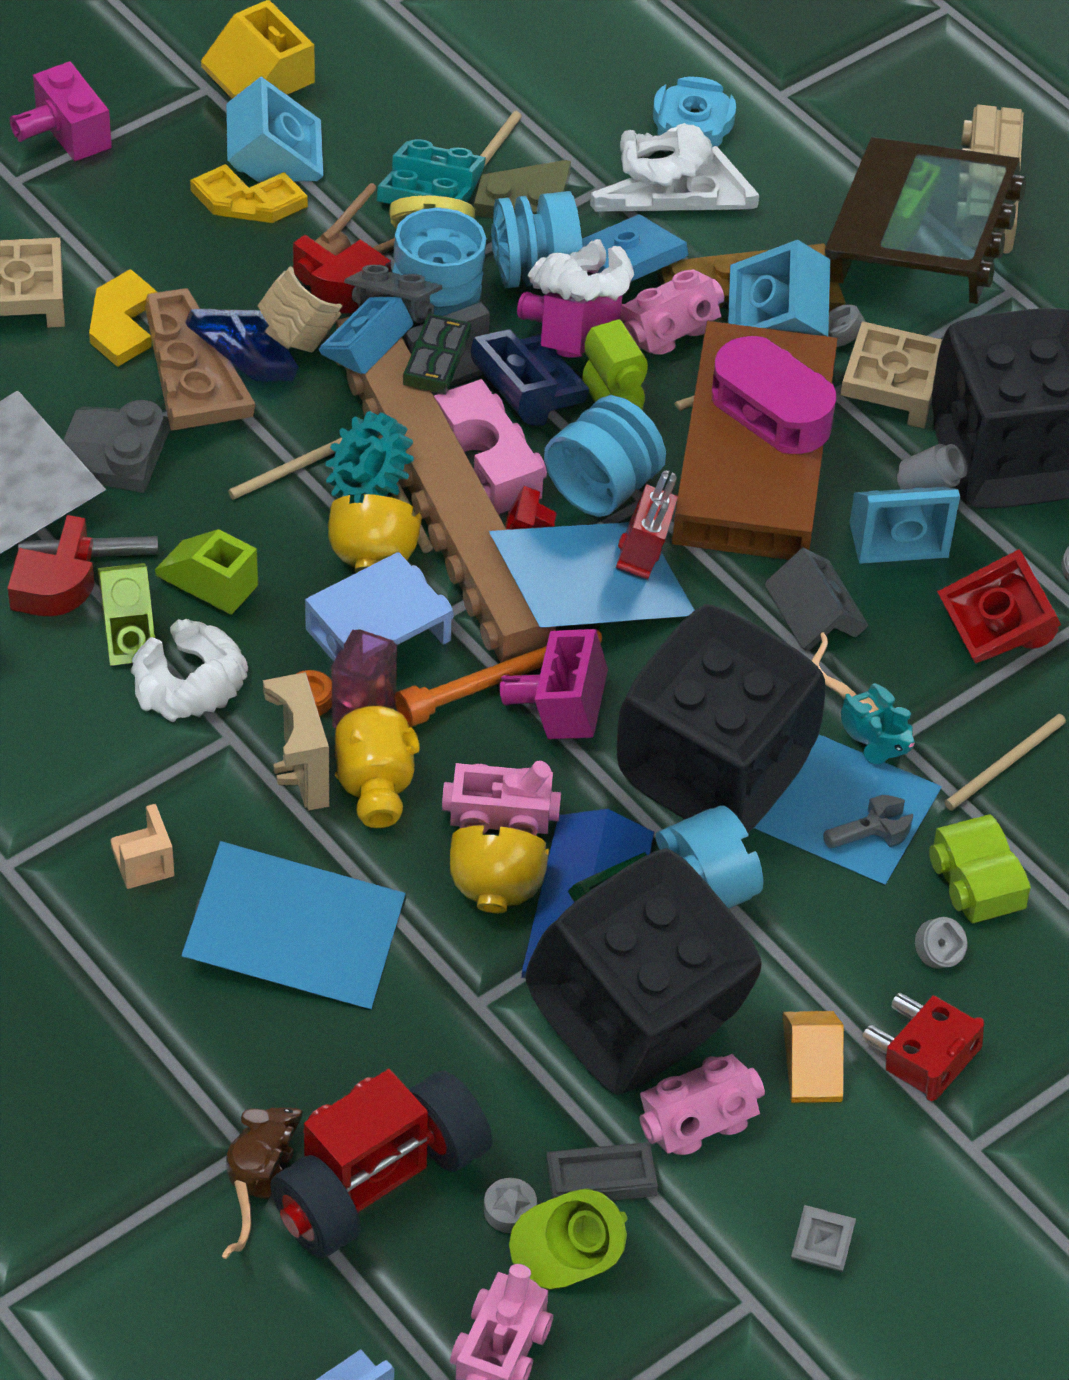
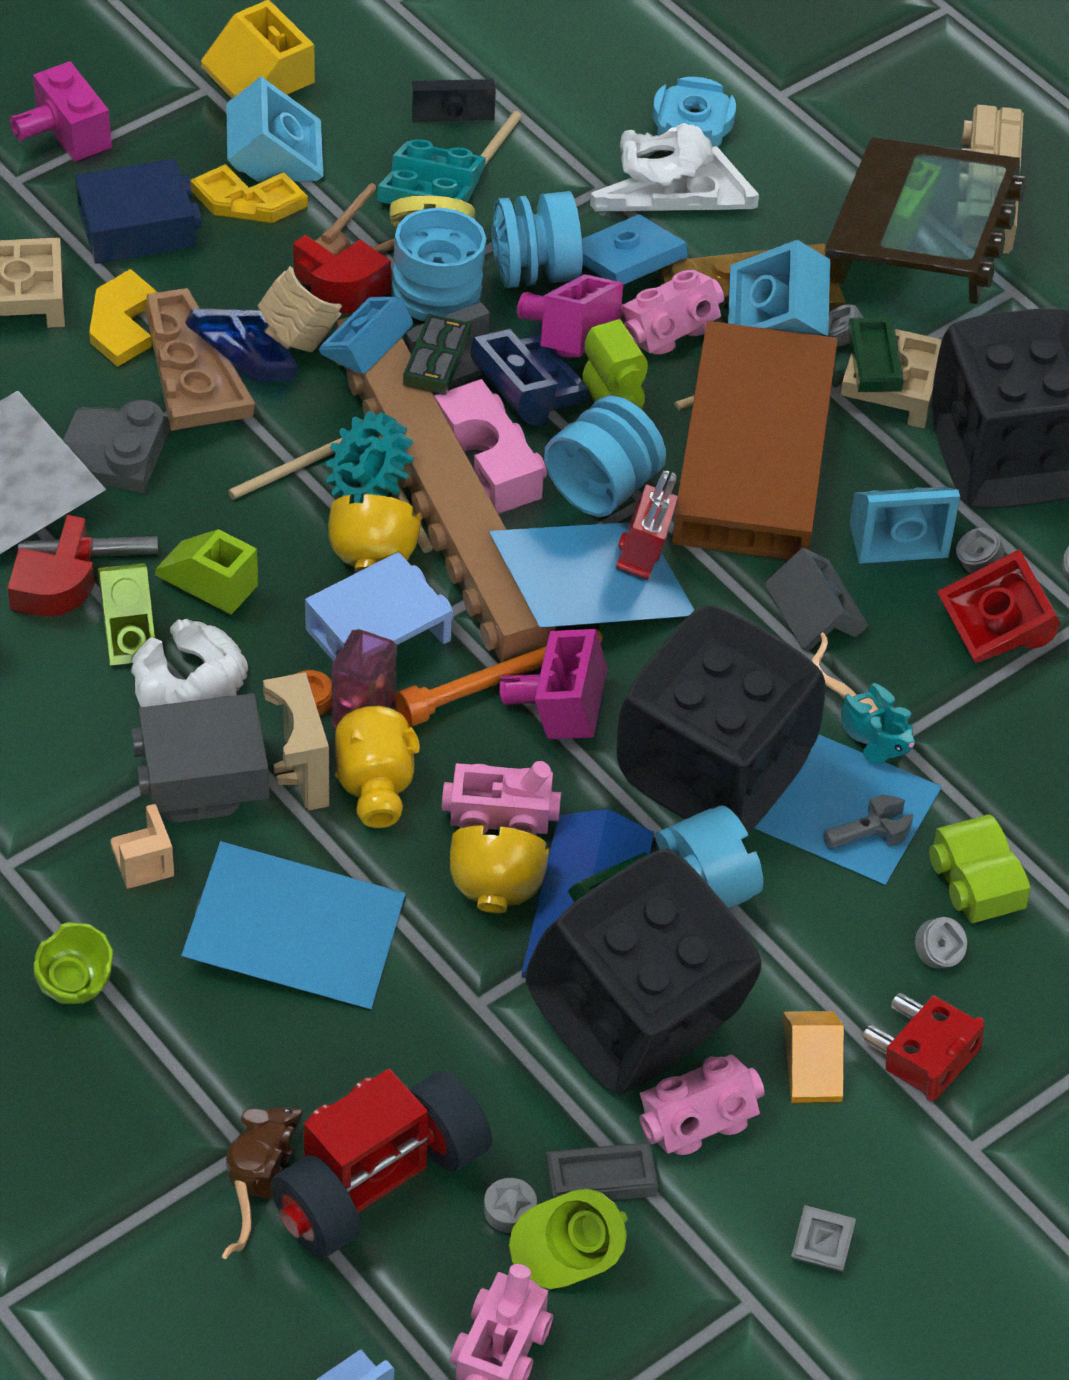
(73, 963): none -> lime hair
(137, 210): none -> dark blue brick
(201, 756): none -> dark grey brick
(412, 288): dark grey hinge -> none
(453, 100): none -> black plate
(523, 181): olive wing -> none
(529, 513): red tile -> none
(569, 277): white piece -> none
(773, 394): dark pink brick -> none
(875, 354): none -> dark green tile
(933, 468): light grey brick -> none
(979, 549): none -> light grey tile
(1005, 761): tan axle -> none

